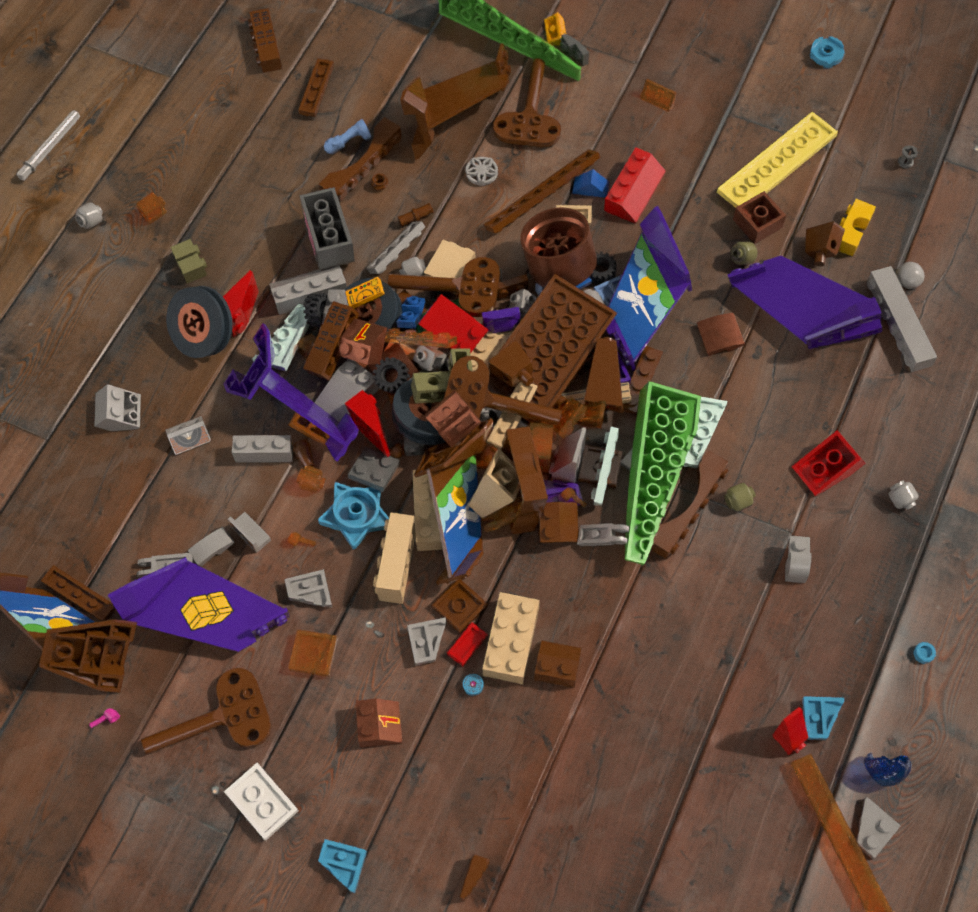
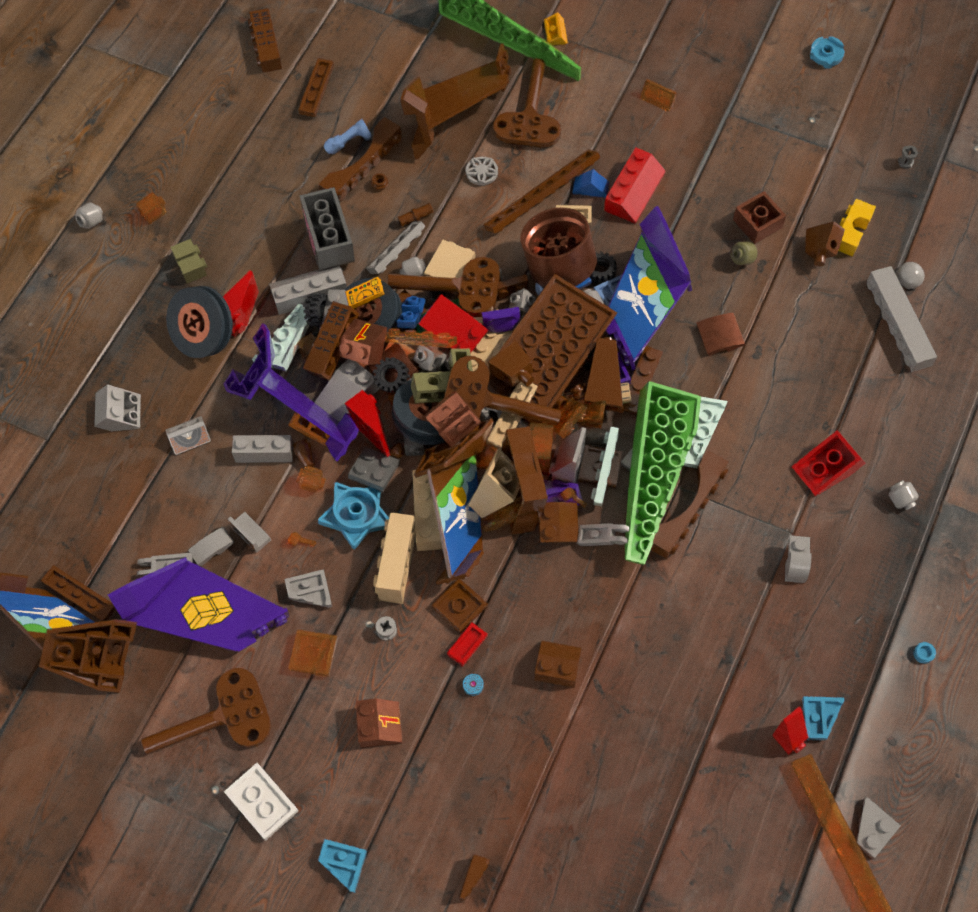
(30, 165): light grey axle -> none
(110, 714): dark pink hand -> none
(388, 632): none -> light grey wheel
(426, 639): light grey wing -> none
(511, 638): tan brick -> none
(573, 47): dark grey slope -> none
(578, 391): none -> reddish brown plate
(739, 497): olive head -> none
(778, 160): light yellow plate -> none
(807, 302): dark purple piece -> none
(888, 771): clear blue piece -> none

